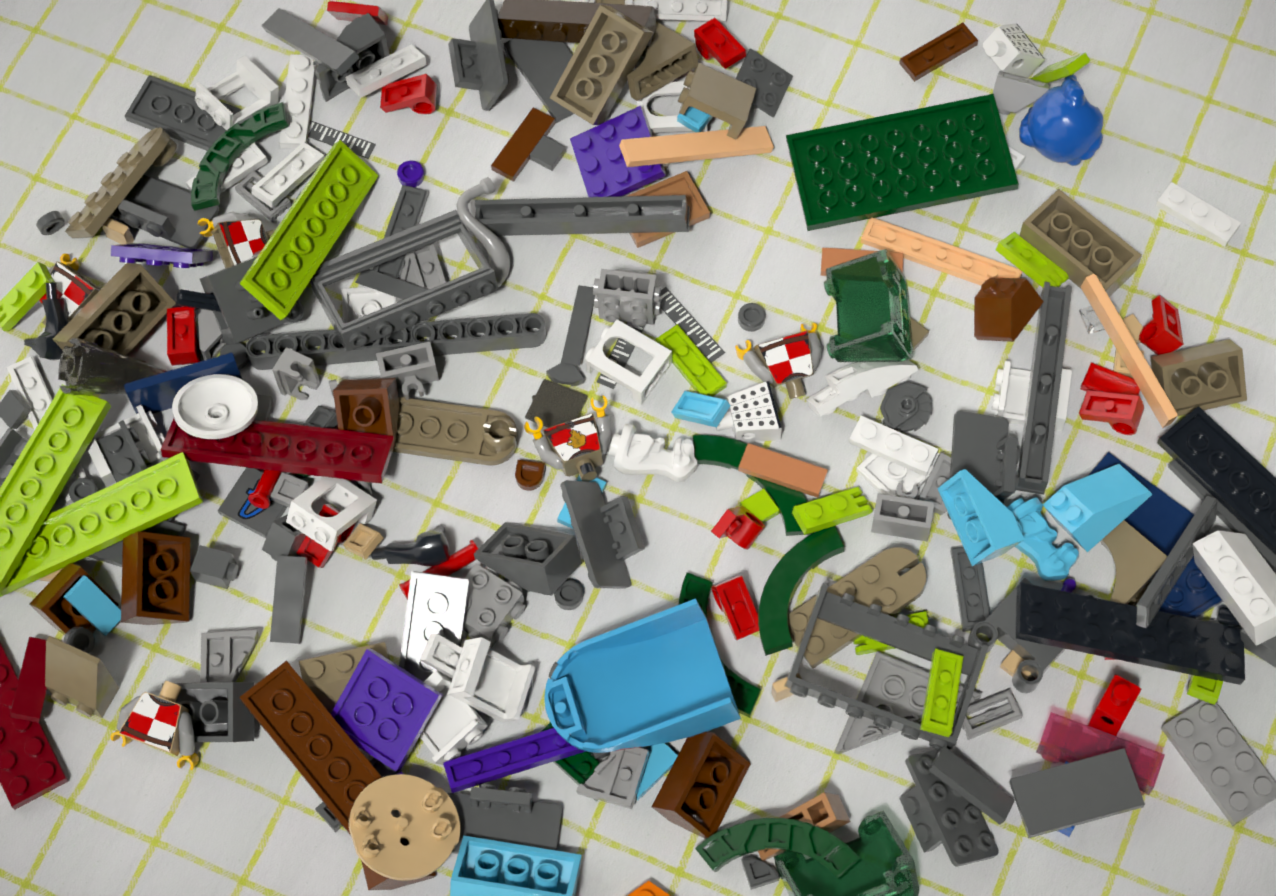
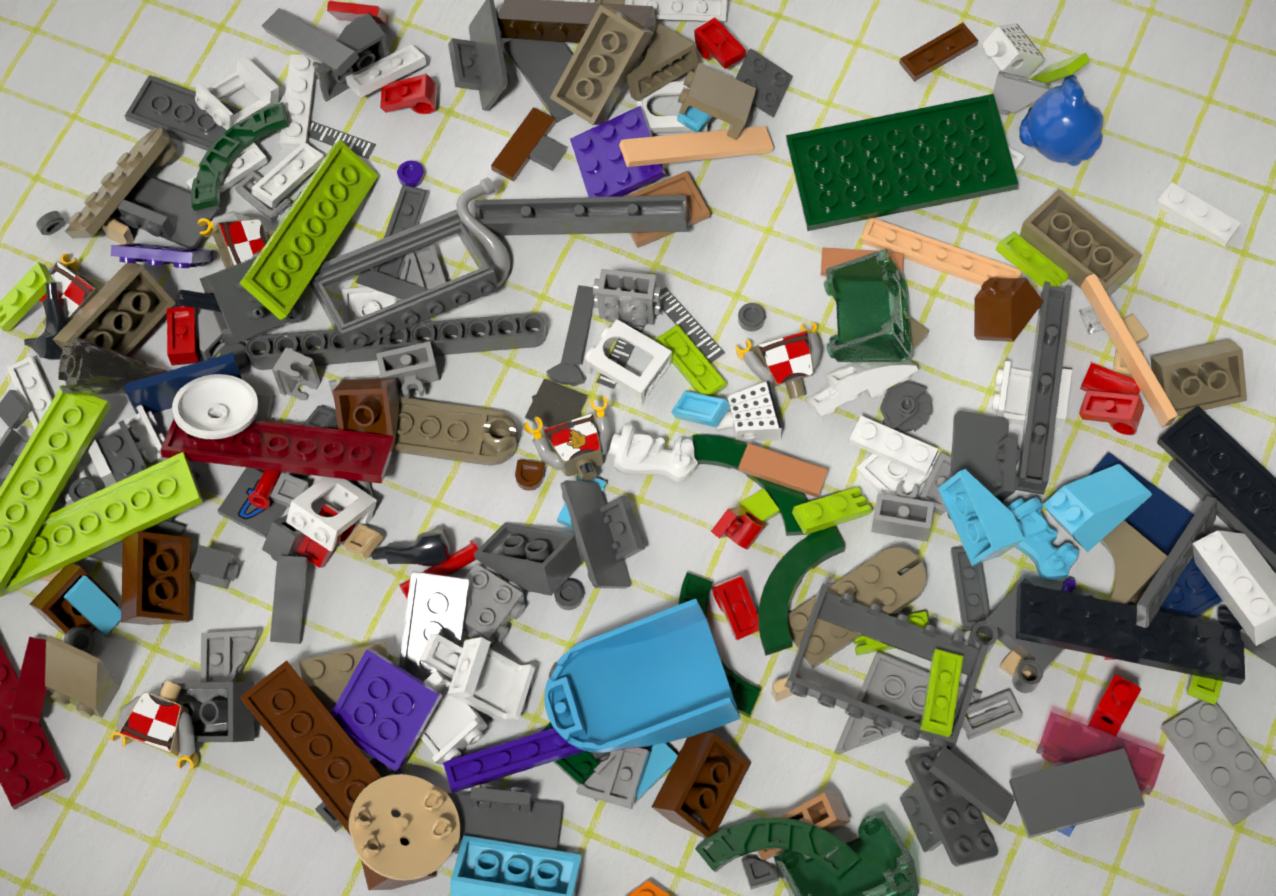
(1164, 331): red plate -> none

